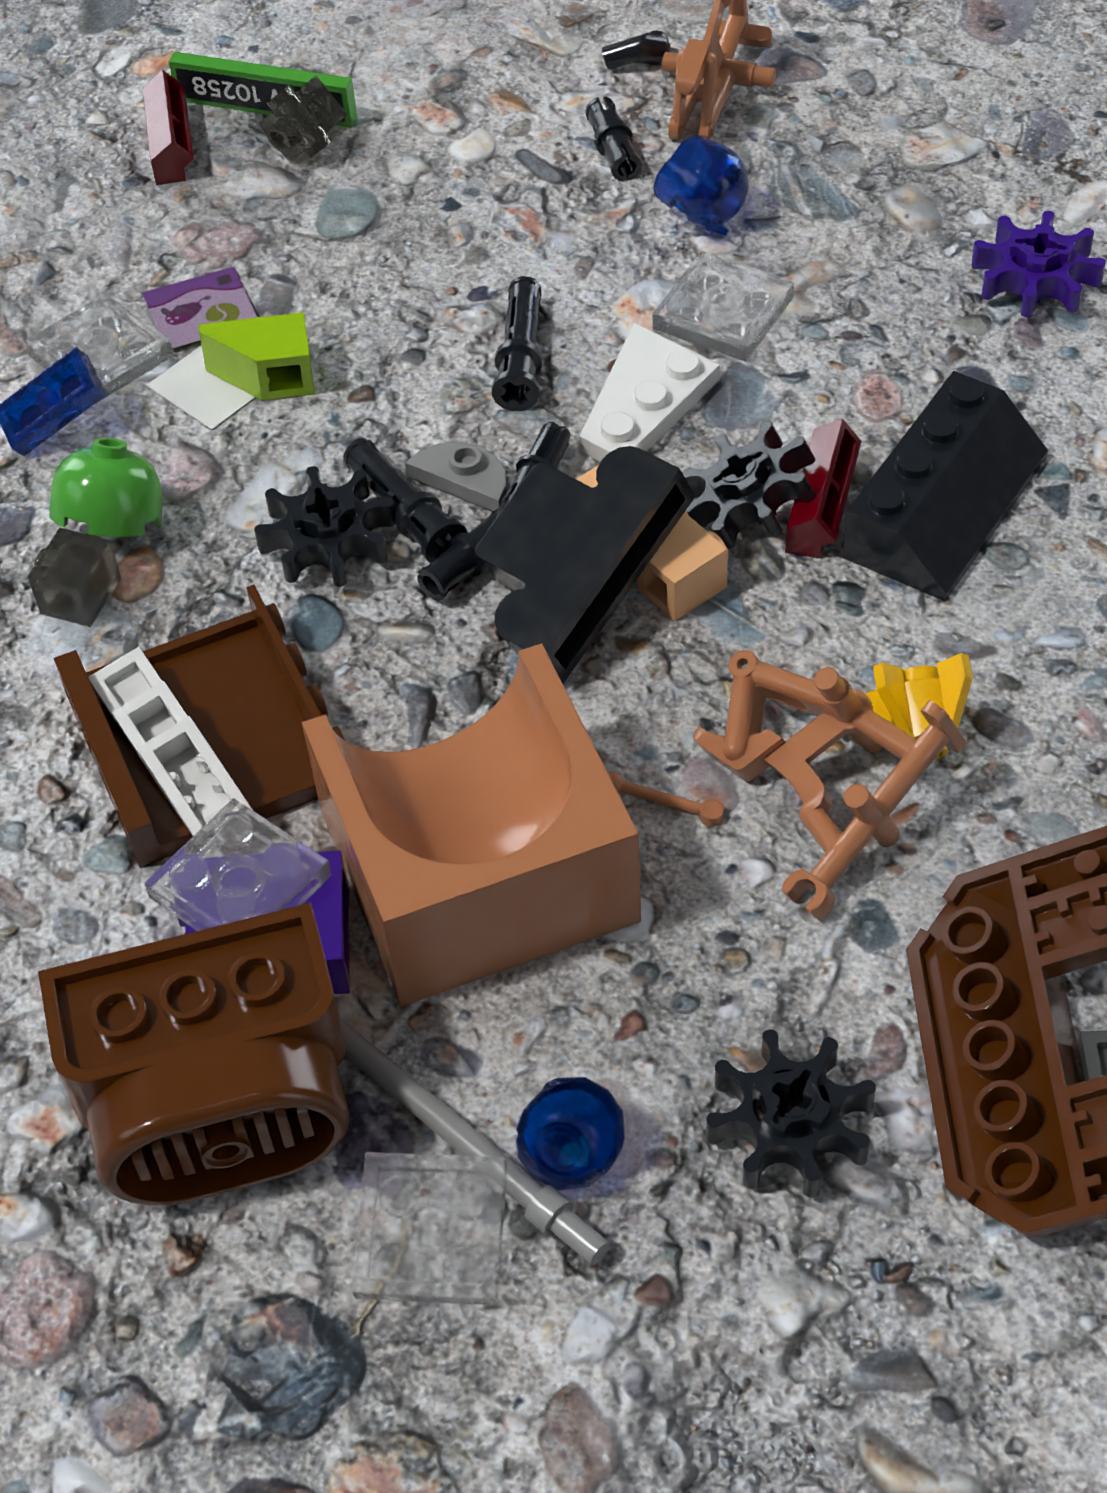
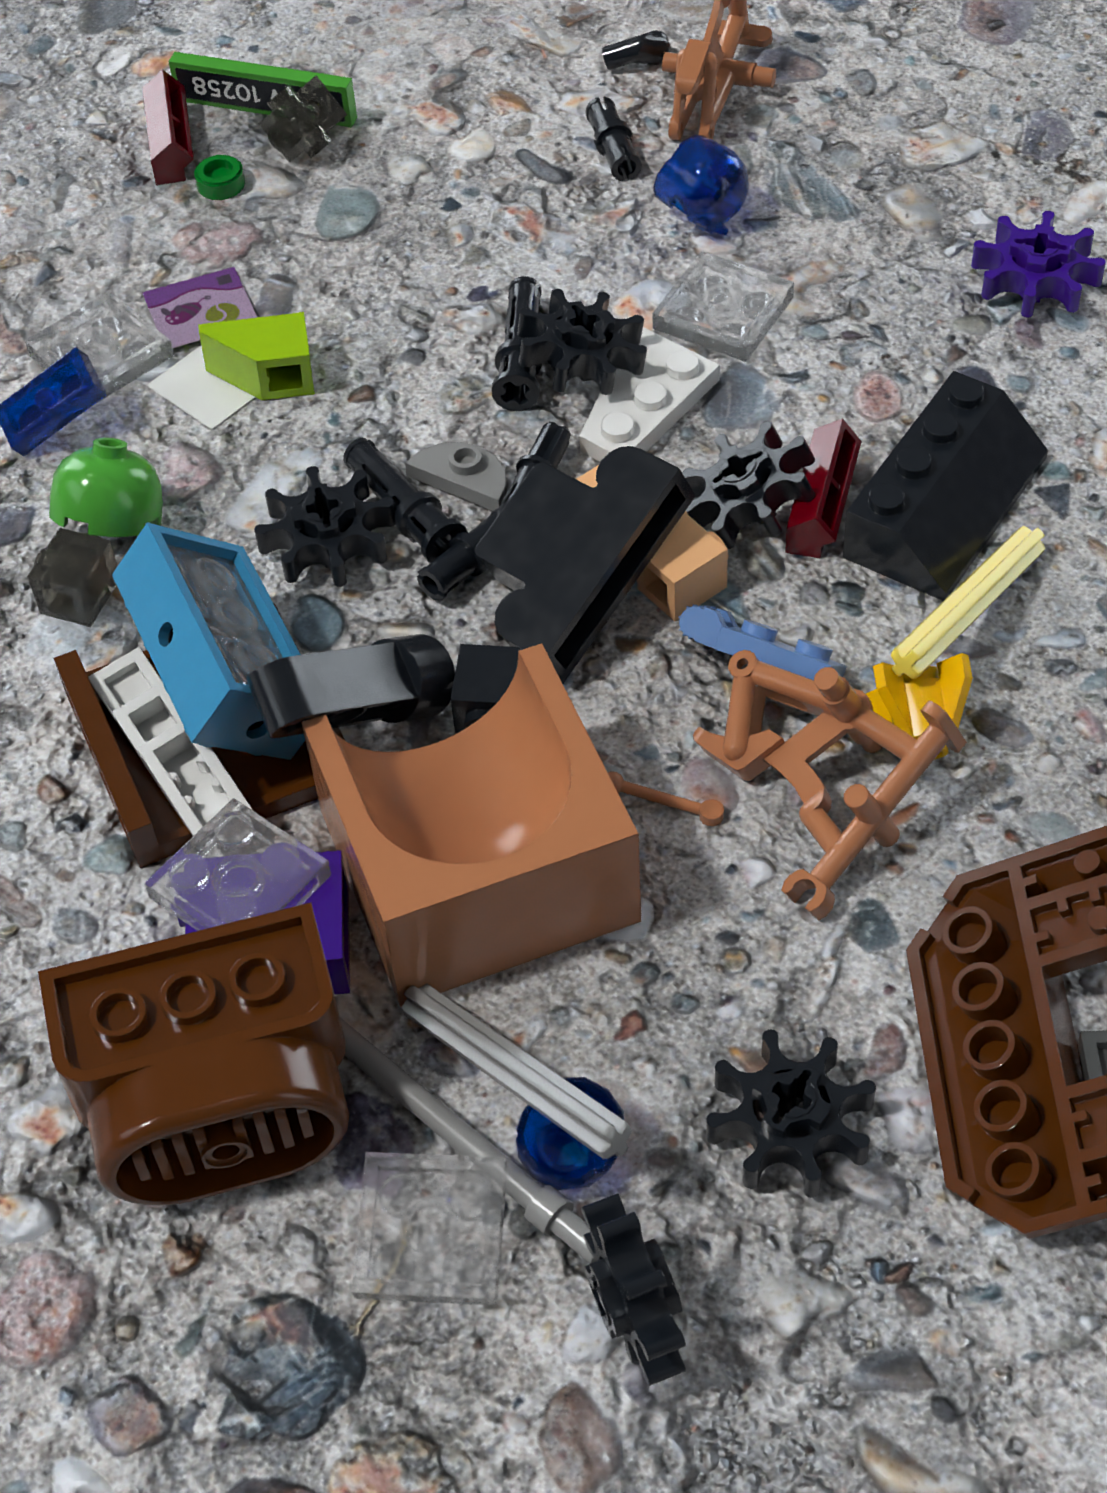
(205, 632): none -> dark azure brick
(219, 177): none -> green tile
(358, 685): none -> black beam
(480, 681): none -> black brick
(518, 1072): none -> light grey axle
(581, 341): none -> black gear
(633, 1289): none -> black gear
(719, 631): none -> medium blue hinge
(967, 602): none -> light yellow axle

